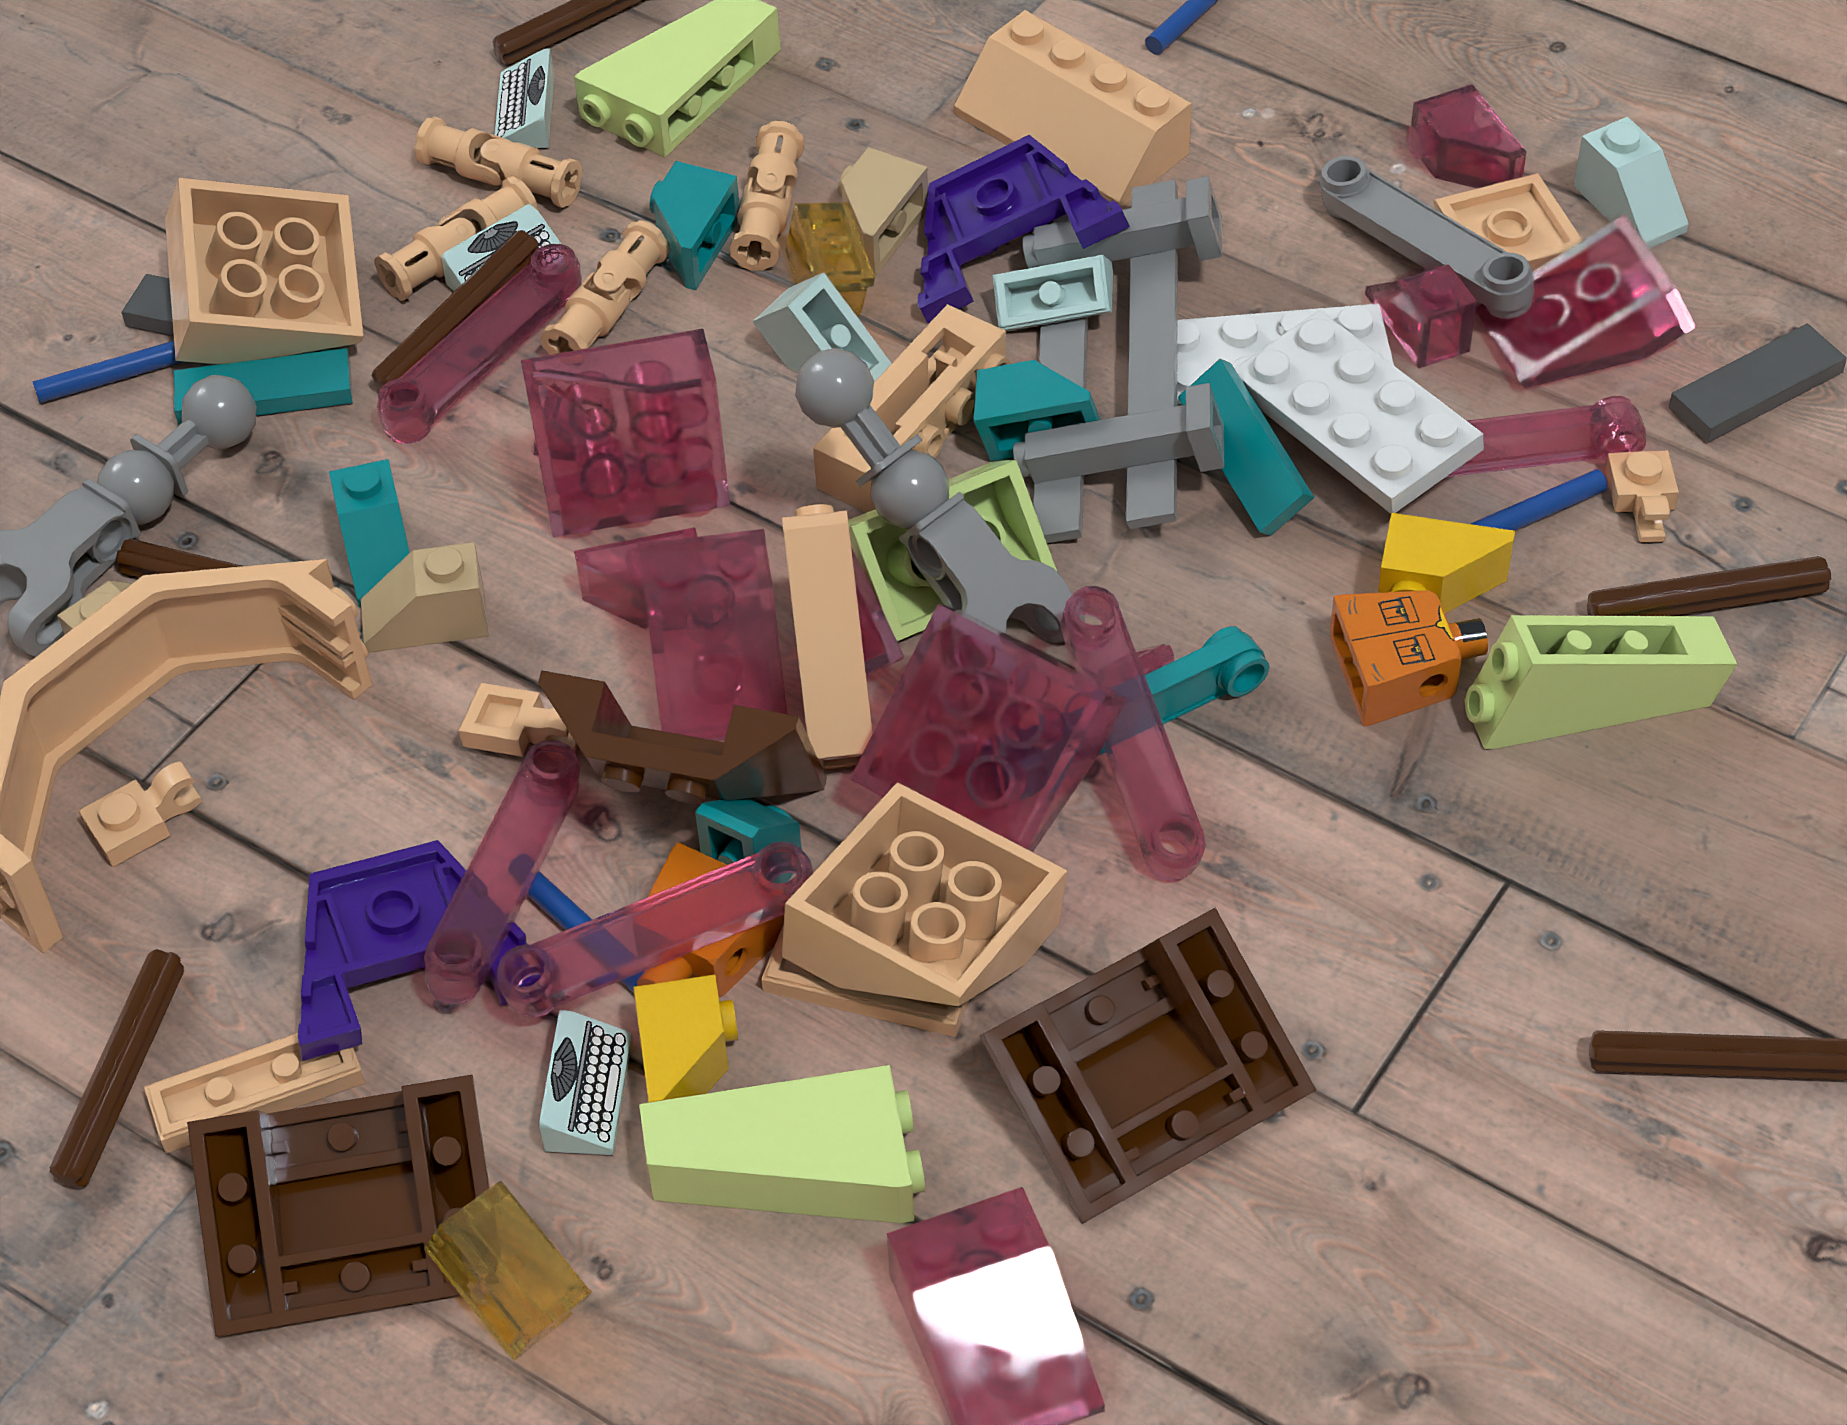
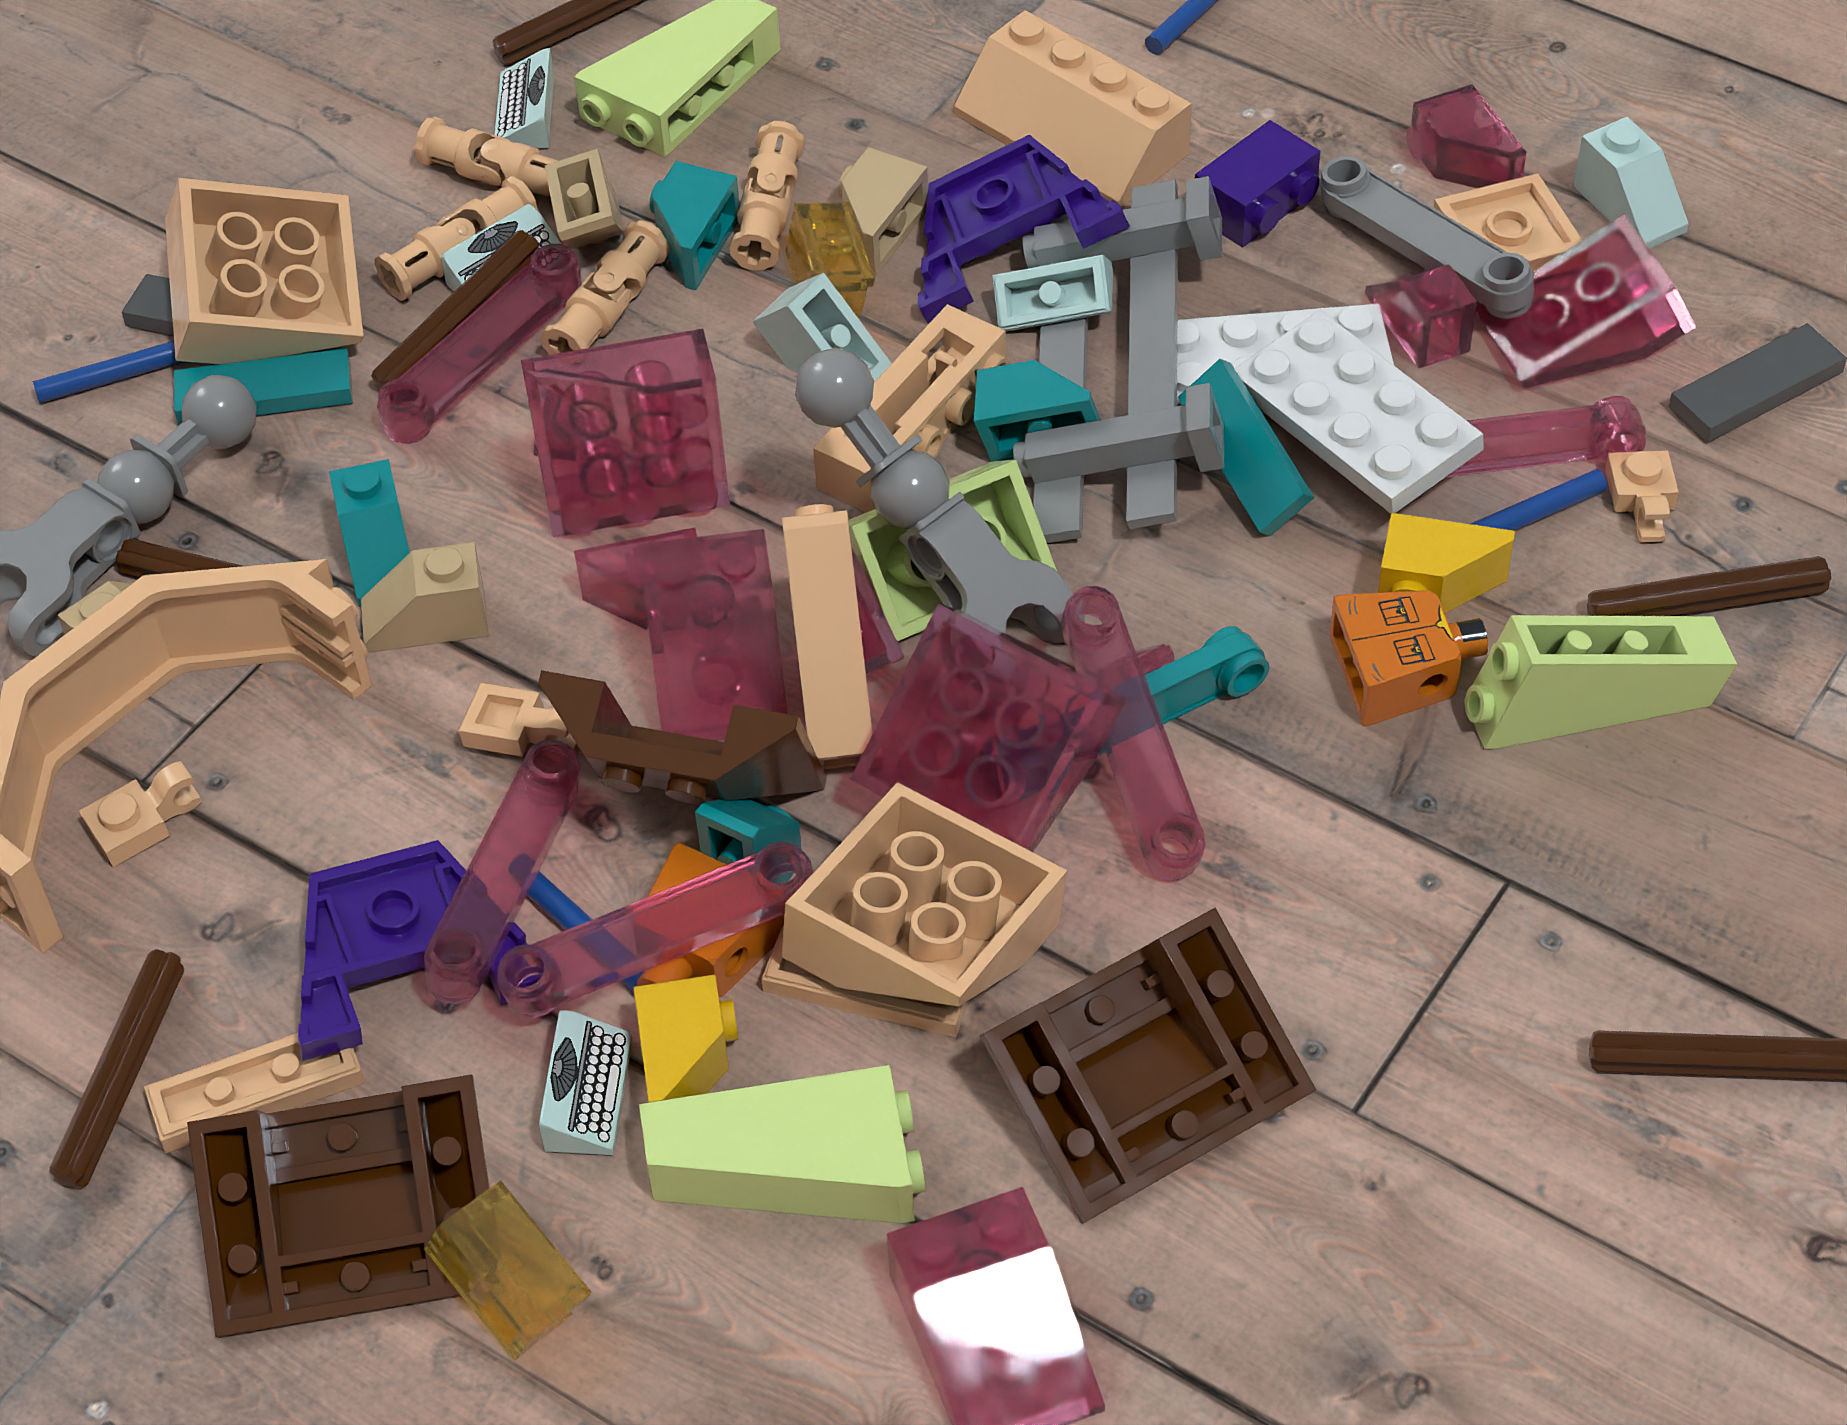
(583, 200): none -> tan slope
(1262, 181): none -> dark purple brick

